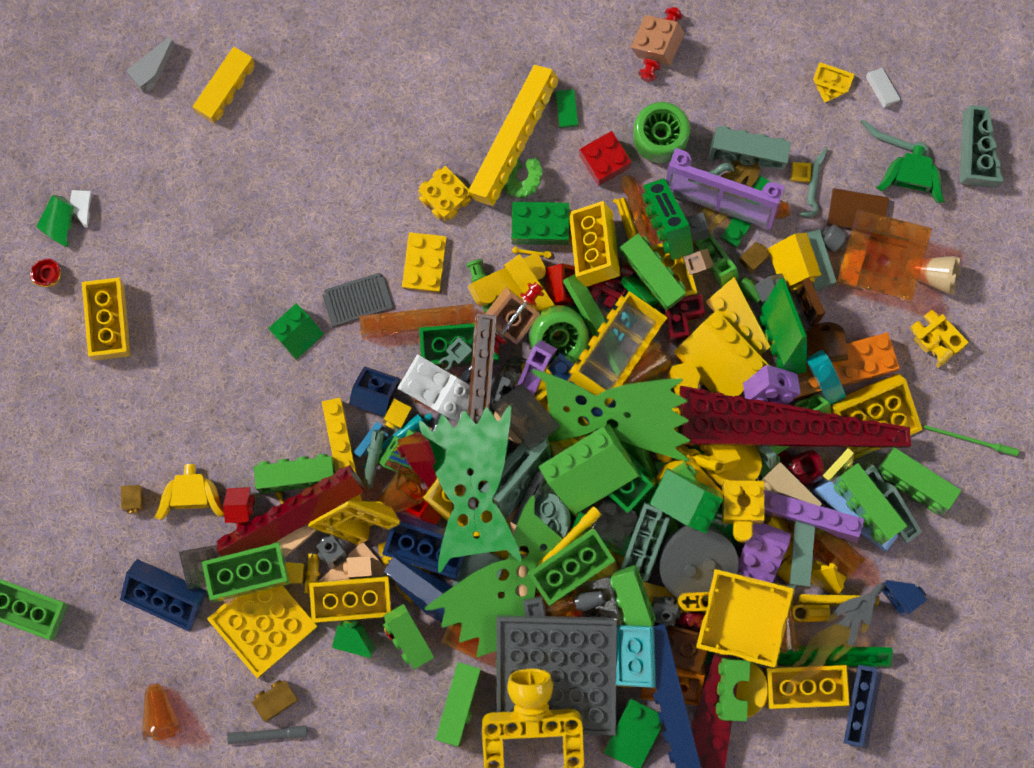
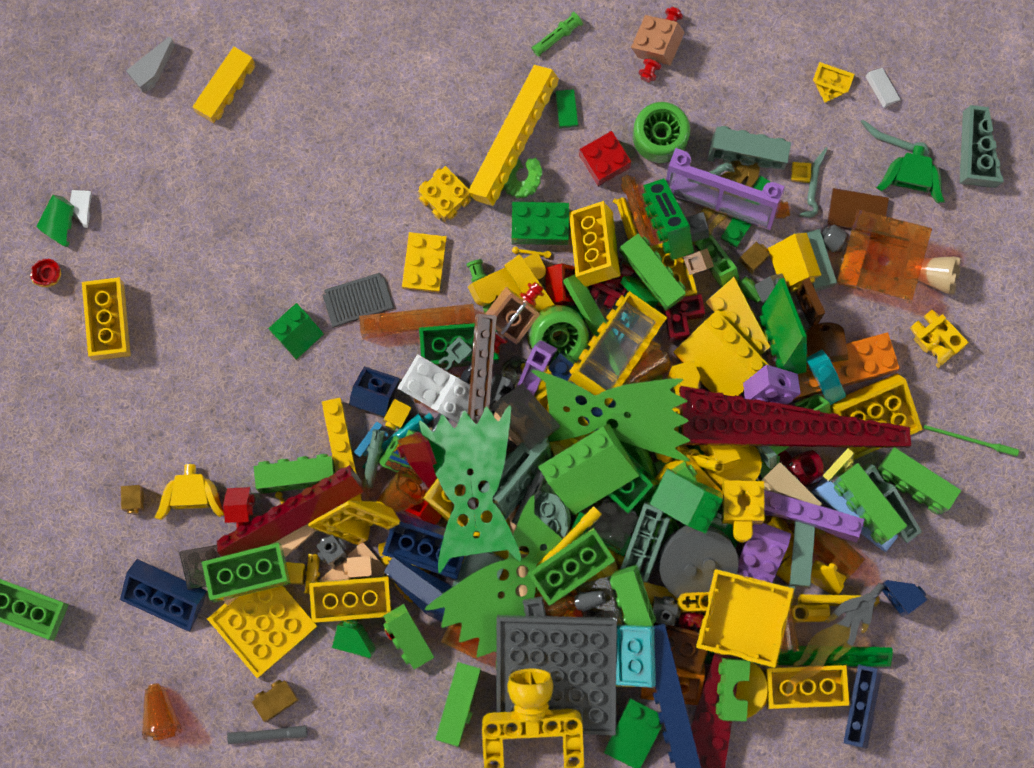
(564, 29): none -> bright green pin

